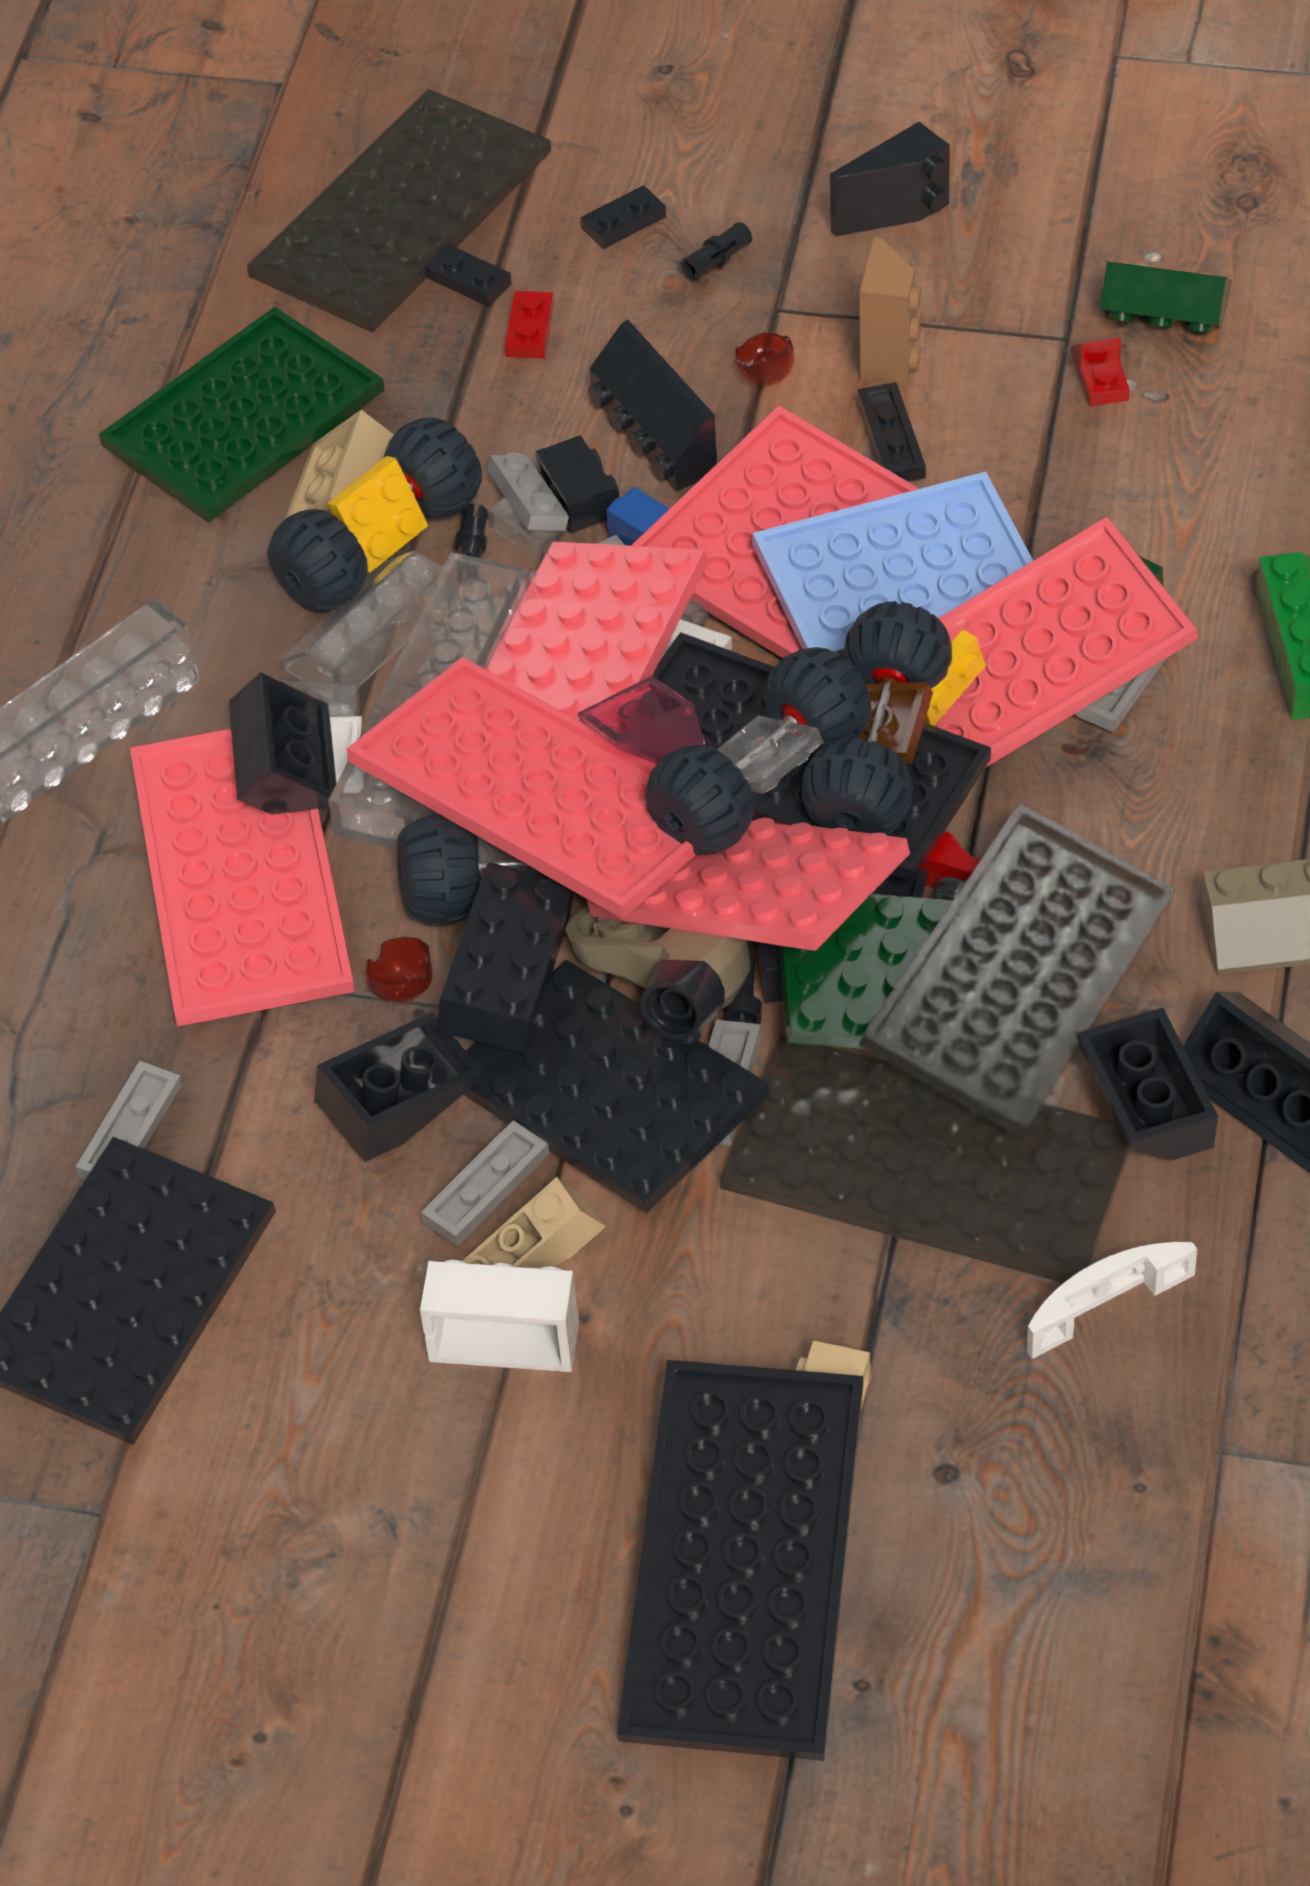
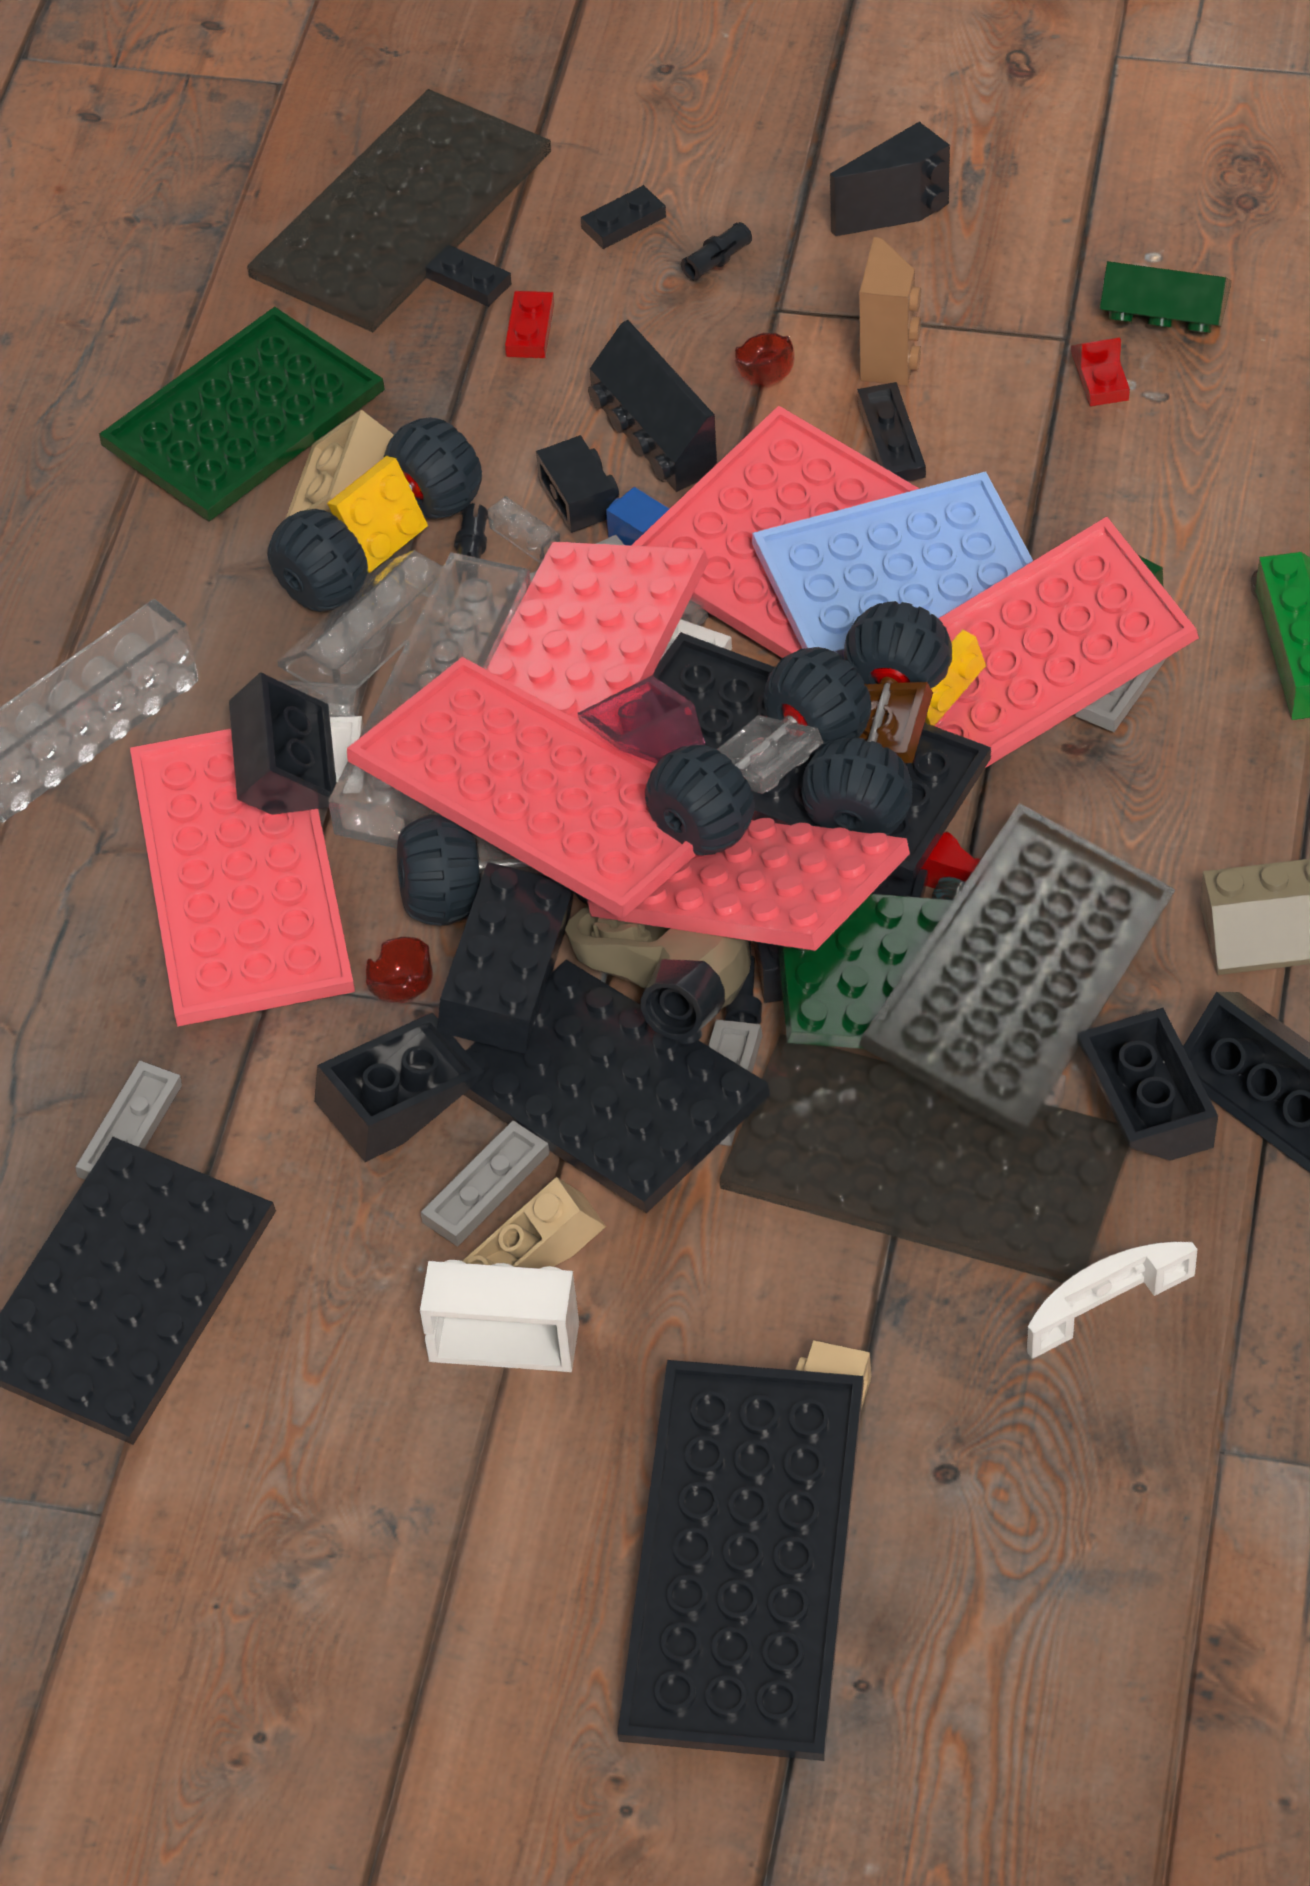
(527, 492): light grey plate -> none

